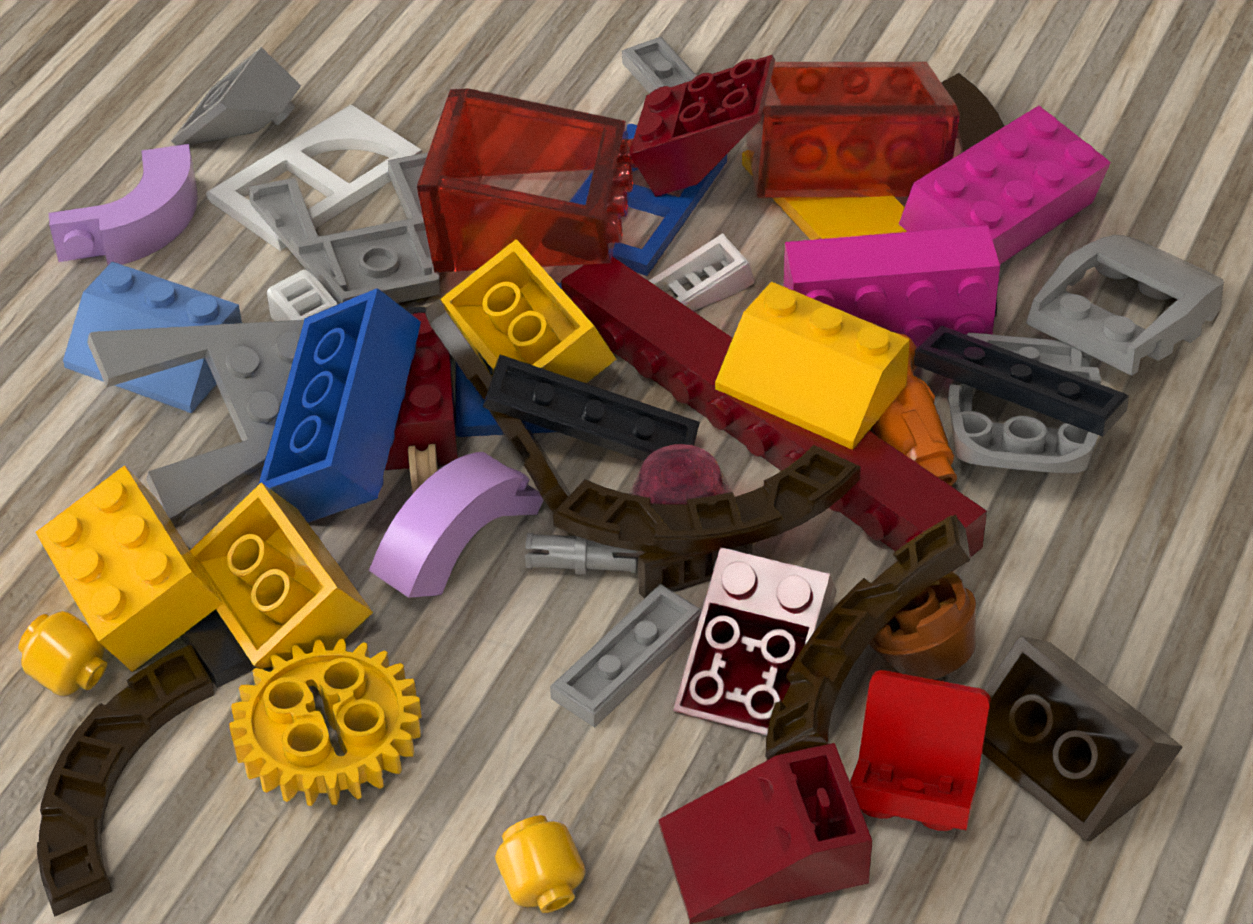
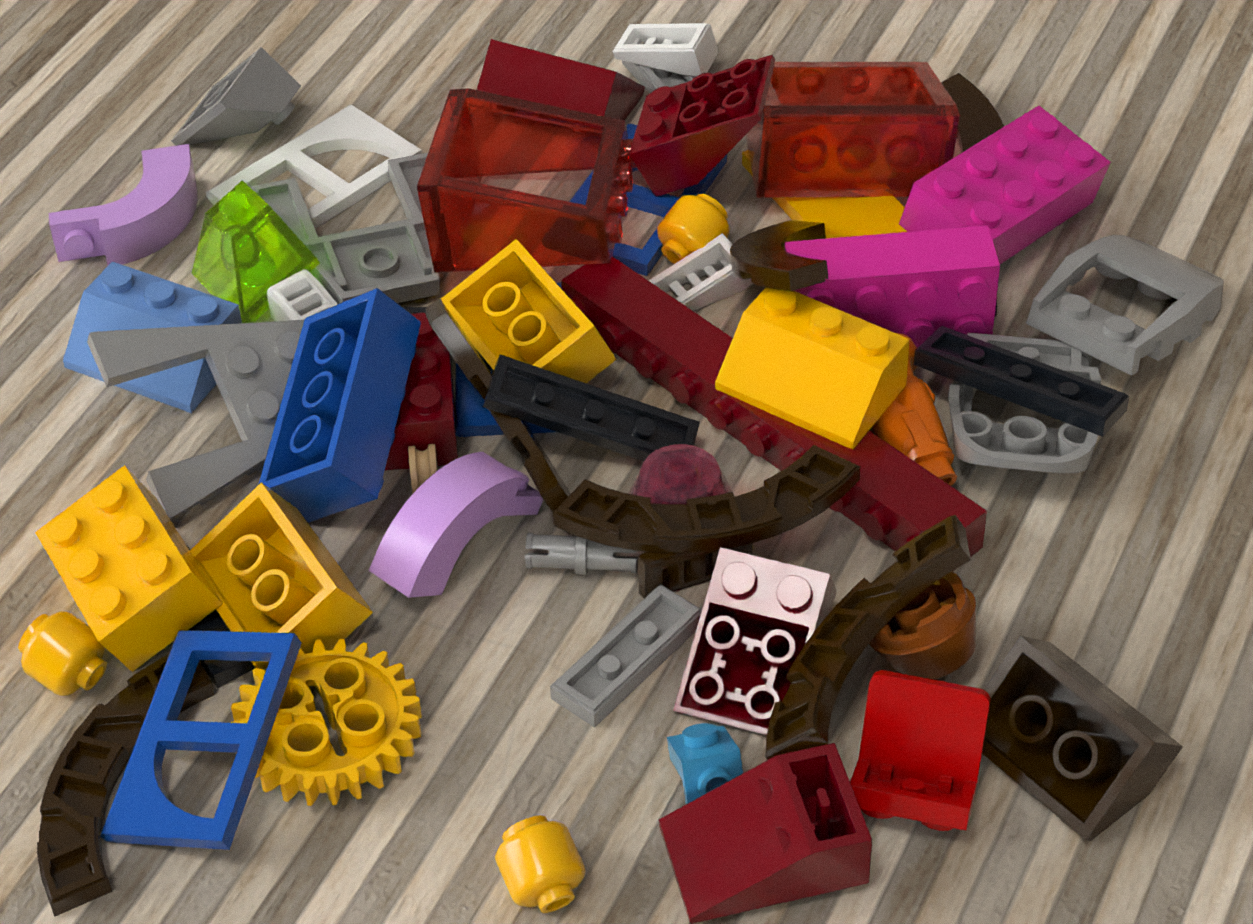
(141, 807): none -> blue window
(247, 251): none -> clear neon green slope
(557, 81): none -> dark red slope
(669, 47): none -> white slope
(691, 225): none -> yellow head
(704, 758): none -> dark azure bracket
(766, 262): none -> dark brown tile

